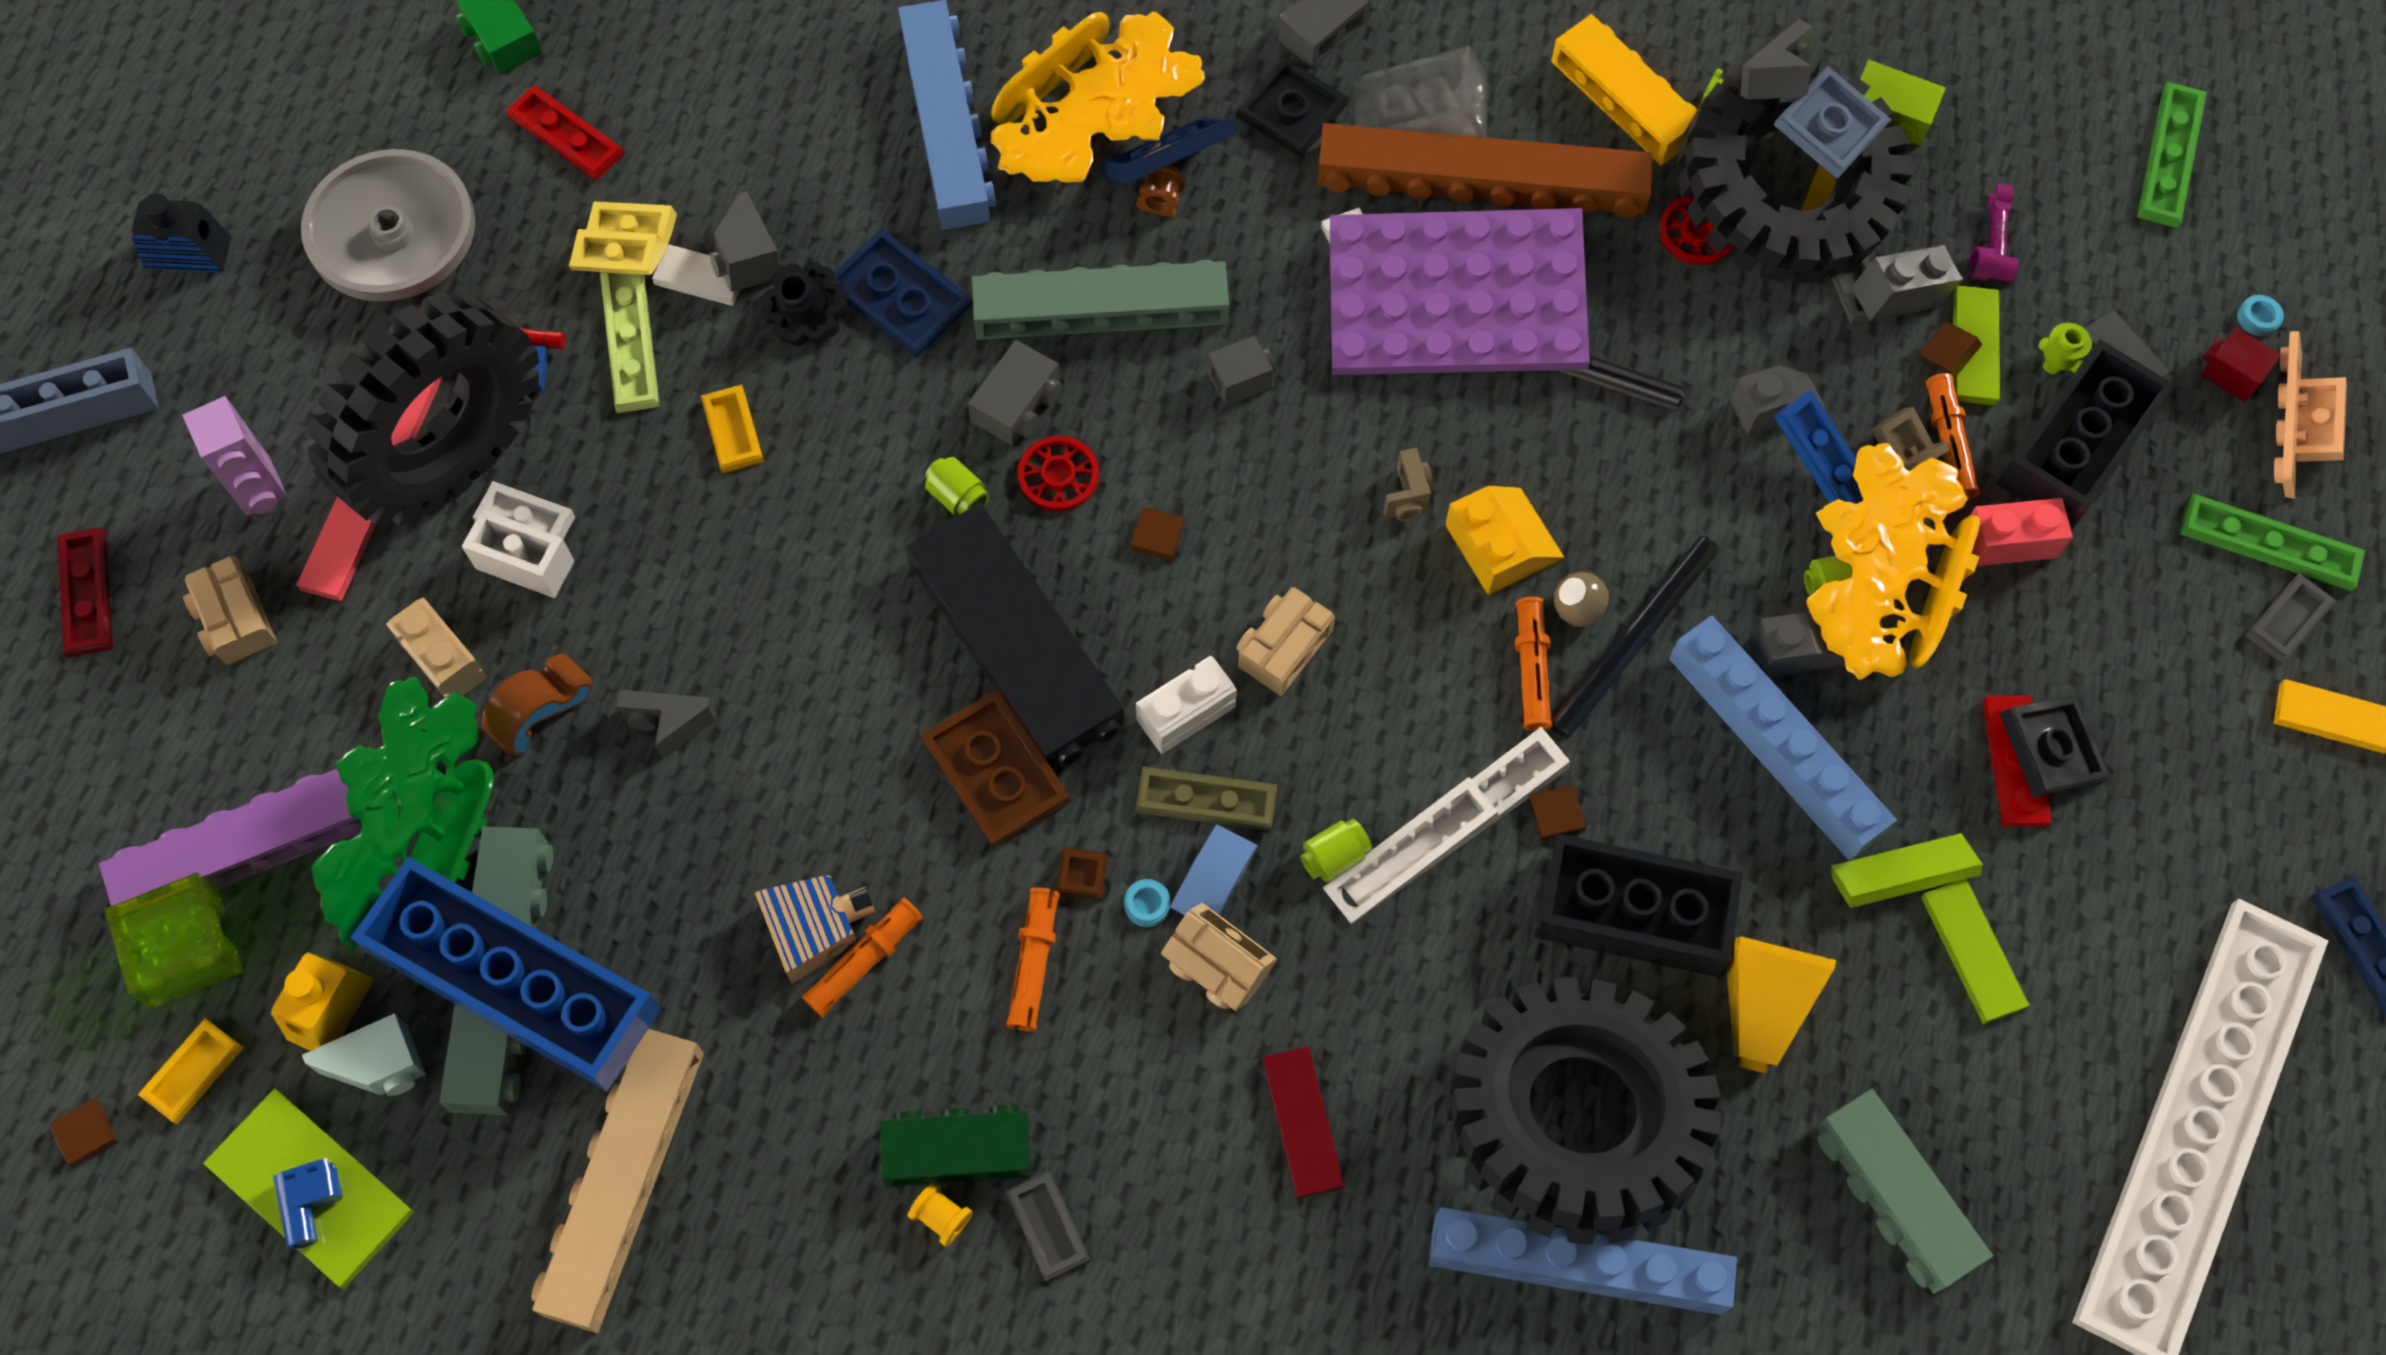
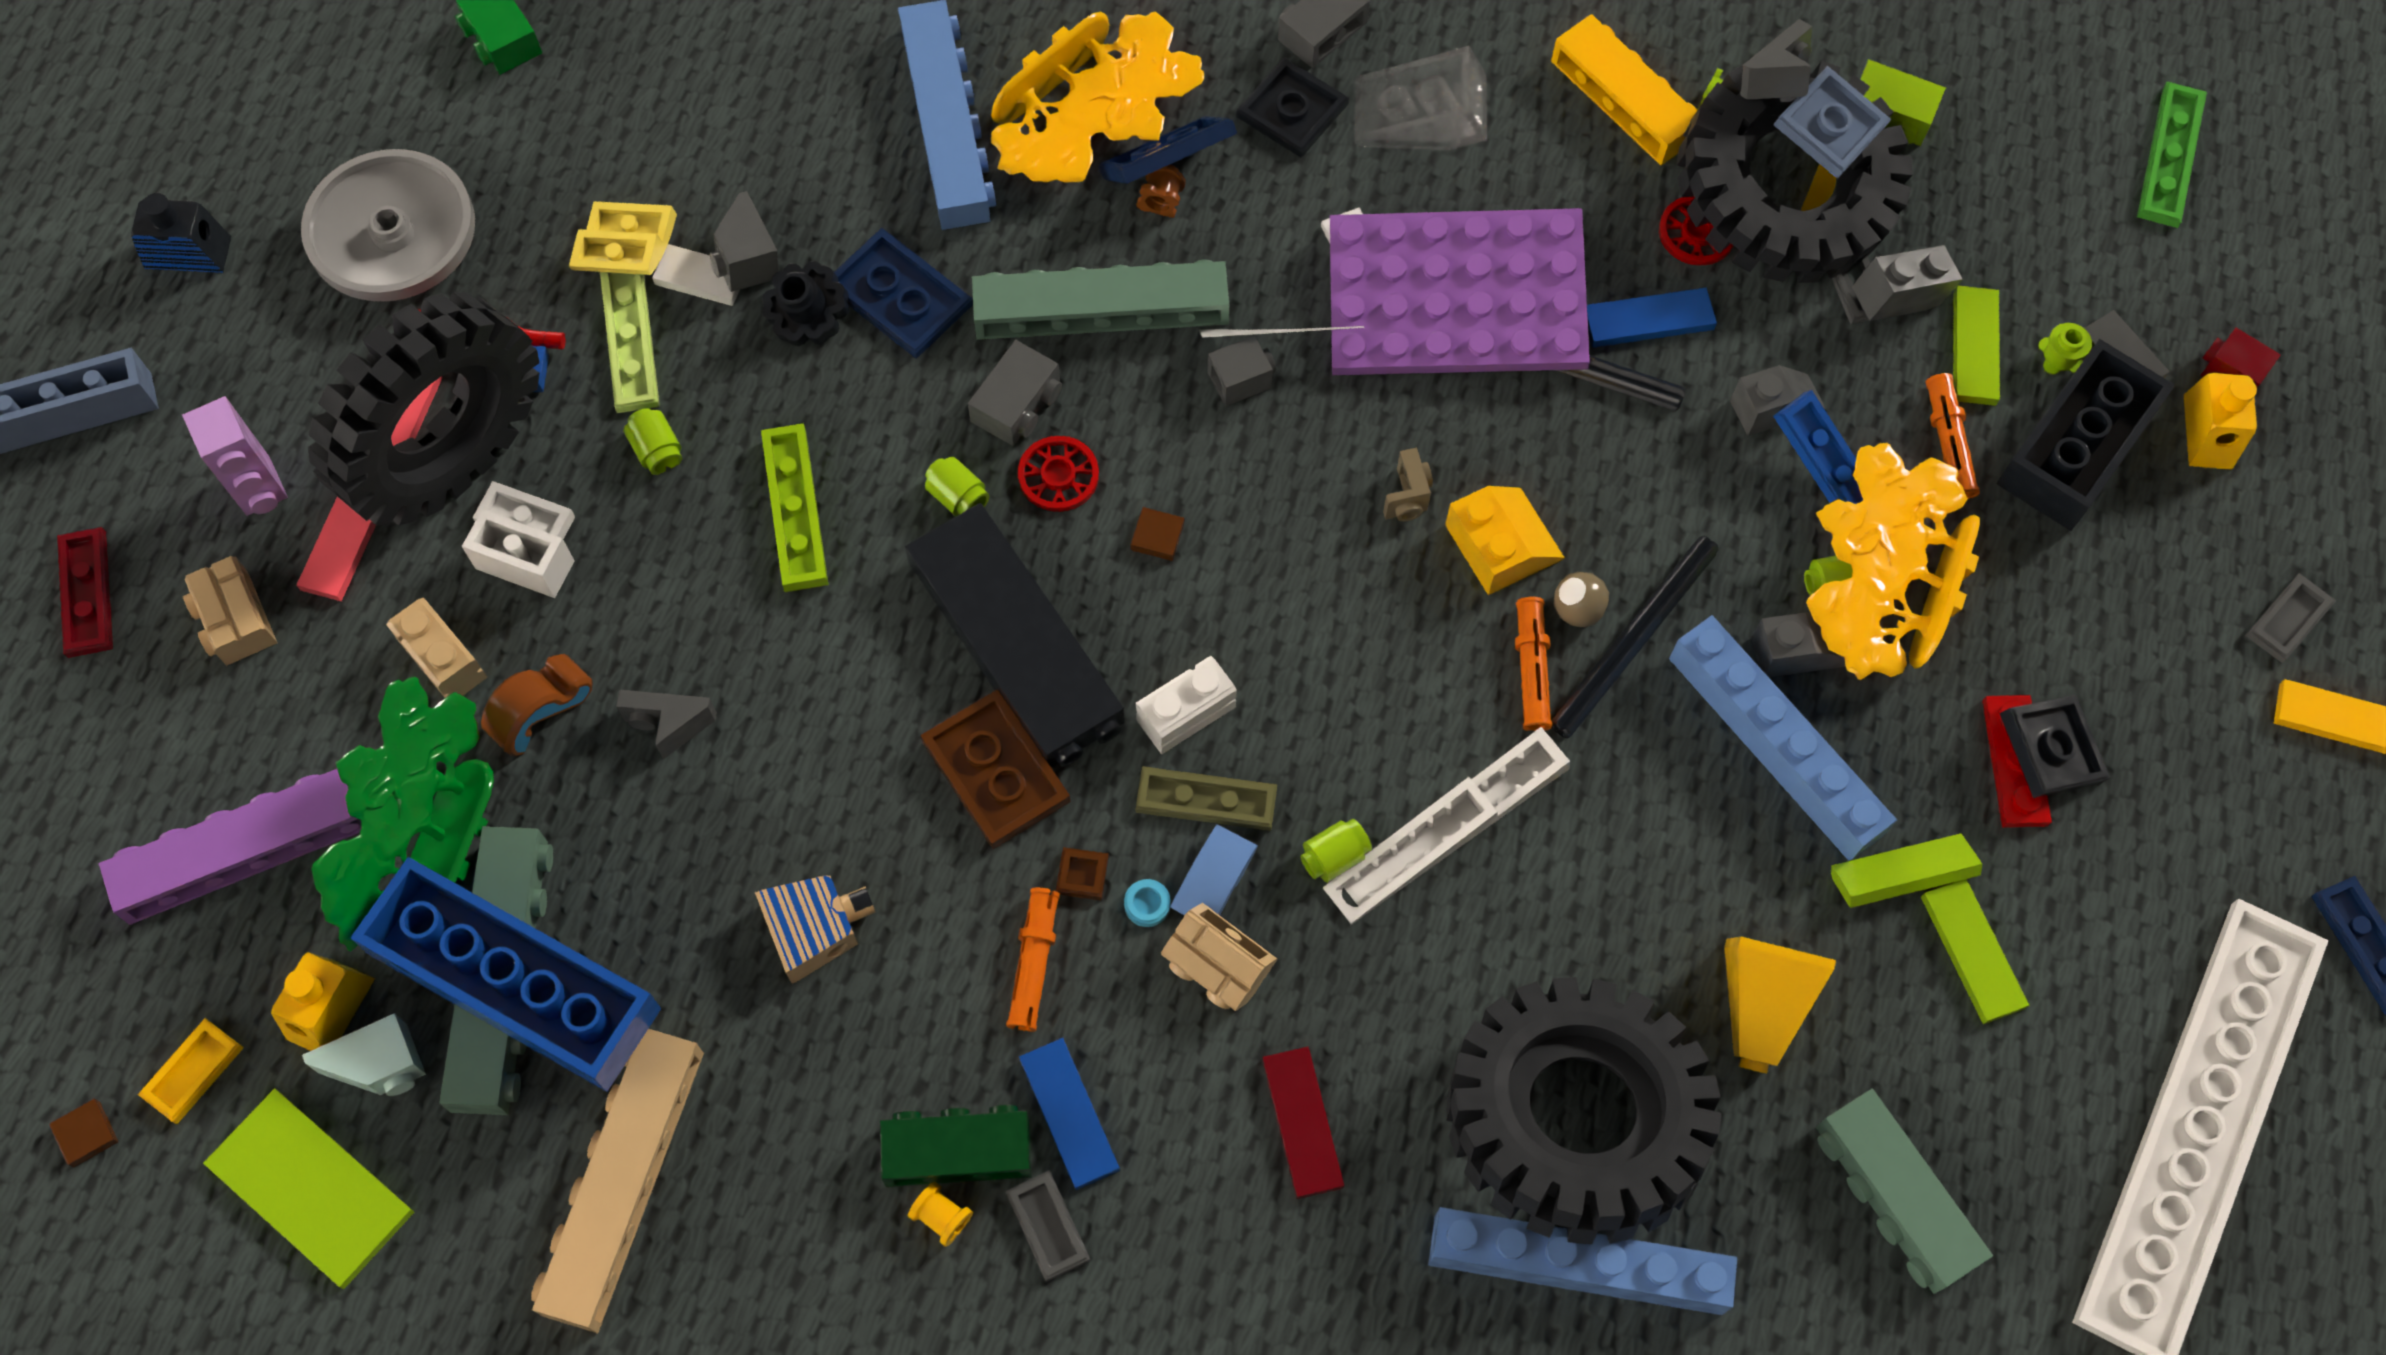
(172, 940): clear neon green piece -> none
(300, 1192): blue piece -> none
(565, 132): red tile -> none
(653, 440): none -> lime brick
(732, 428): yellow tile -> none
(794, 508): none -> lime plate
(870, 950): orange pin -> none
(1069, 1114): none -> blue tile
(1223, 332): none -> white sticker
(1285, 640): tan brick -> none
(1484, 169): dark orange brick -> none
(1557, 812): reddish brown tile -> none
(1639, 905): black brick -> none
(1650, 317): none -> blue tile
(1908, 438): dark tan bracket -> none
(1950, 349): reddish brown tile -> none
(1992, 261): magenta brick -> none
(2021, 531): coral brick -> none
(2219, 419): none -> yellow torso
(2260, 315): medium azure tile -> none
(2272, 542): bright green tile -> none
(2312, 417): light nougat bracket -> none

